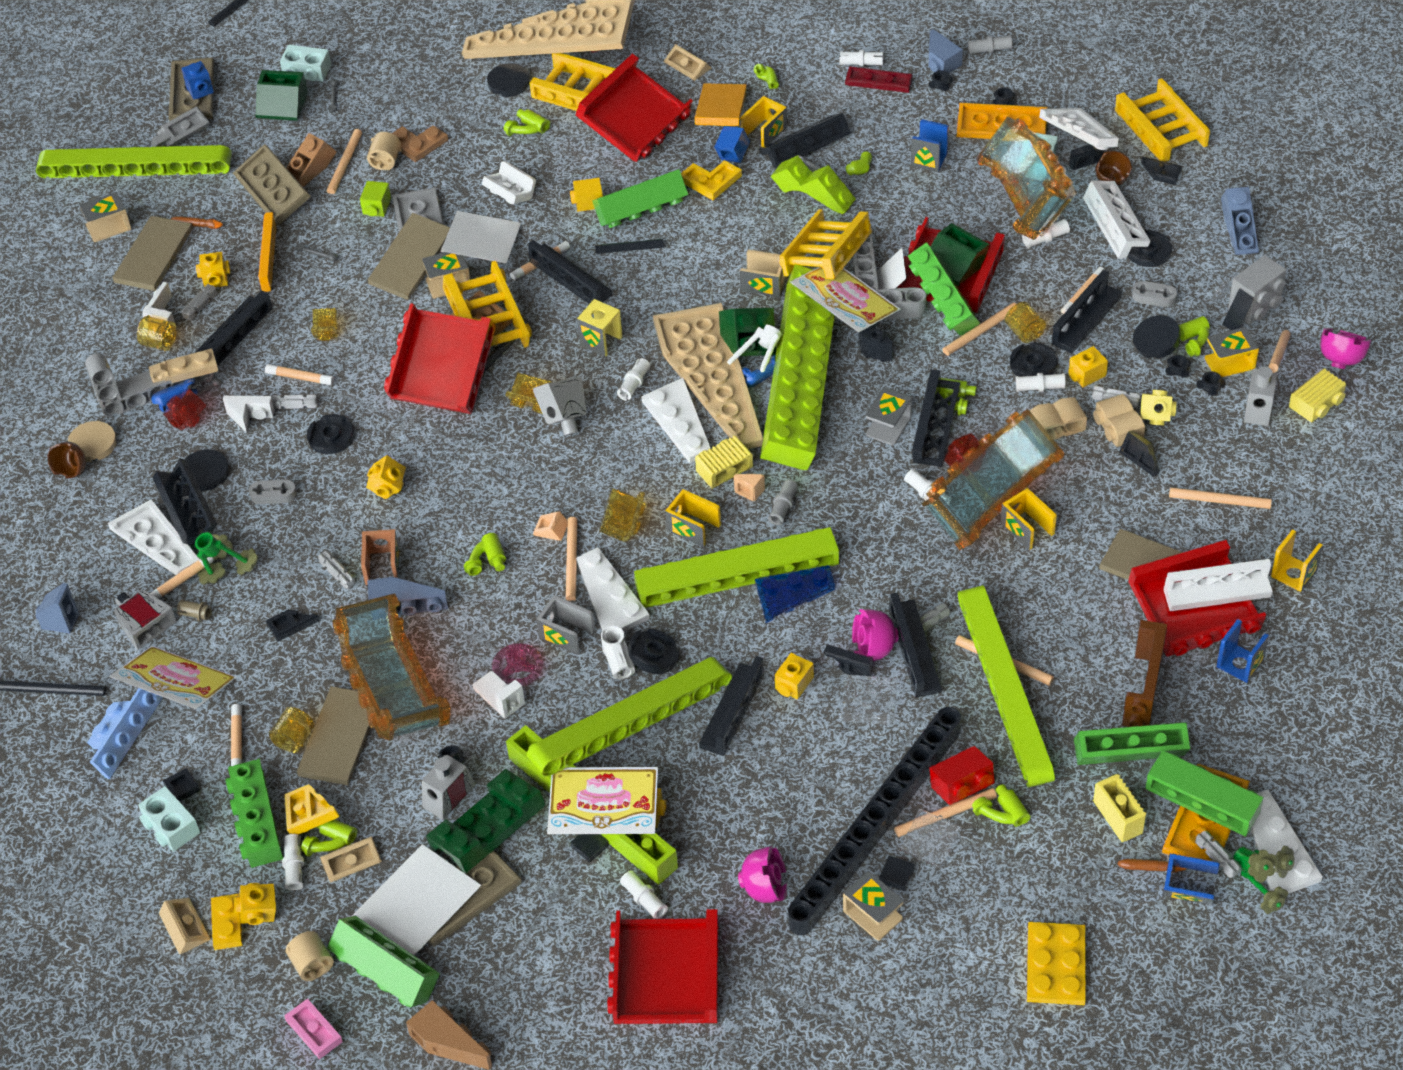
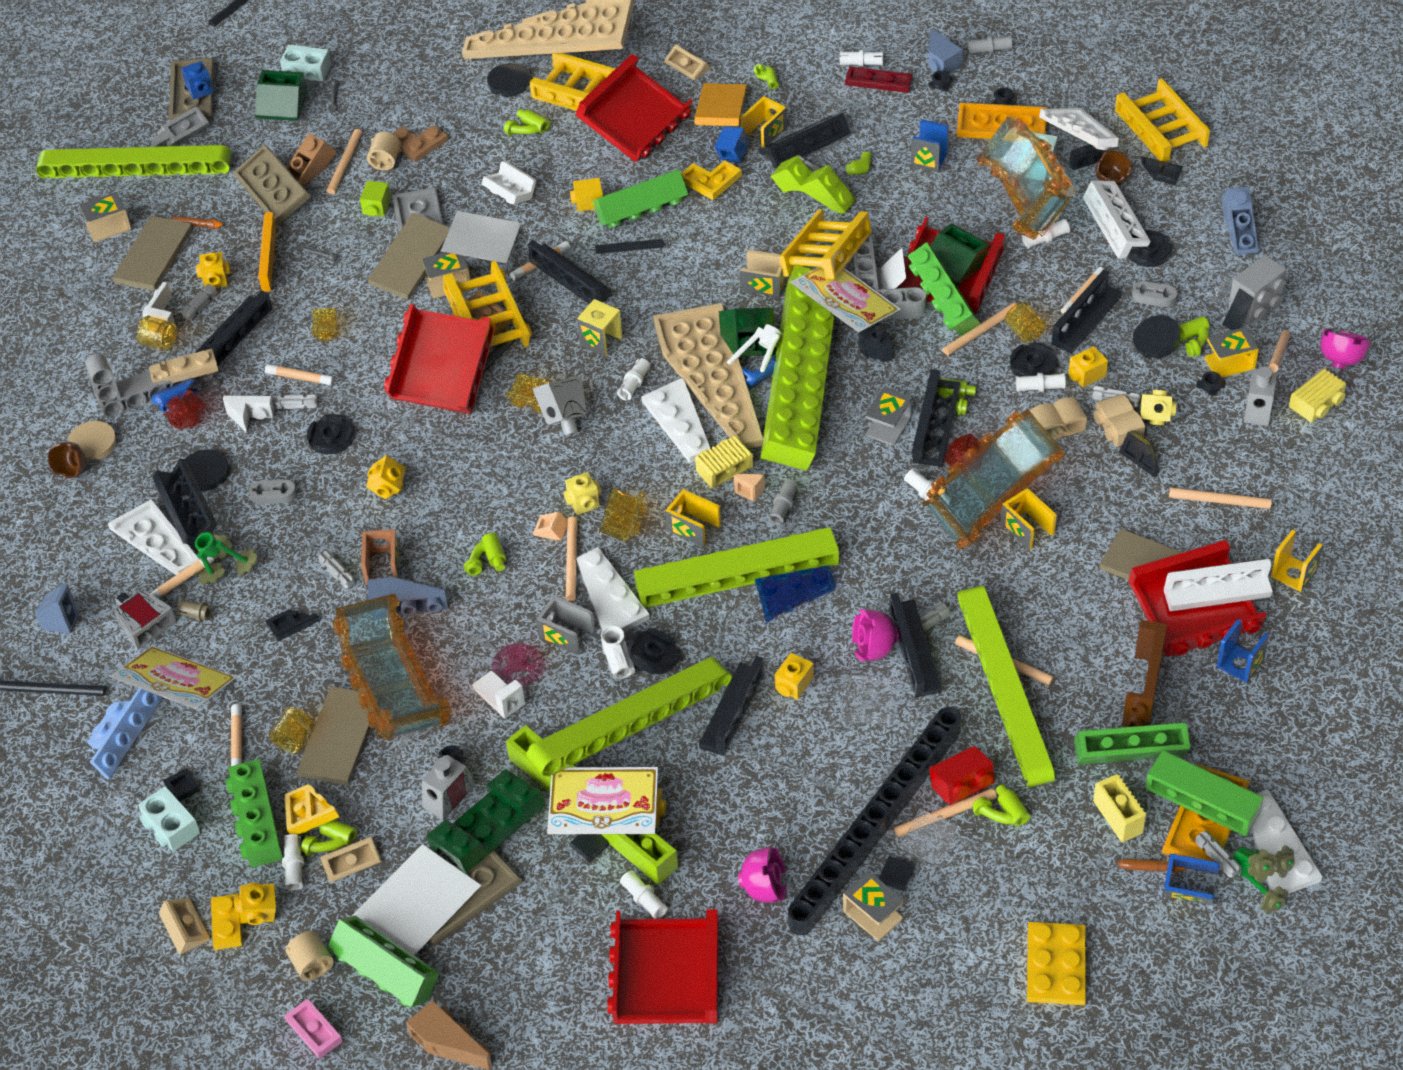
(582, 493): none -> light yellow brick
(850, 662): black tile -> none
(1178, 366): black plate -> none

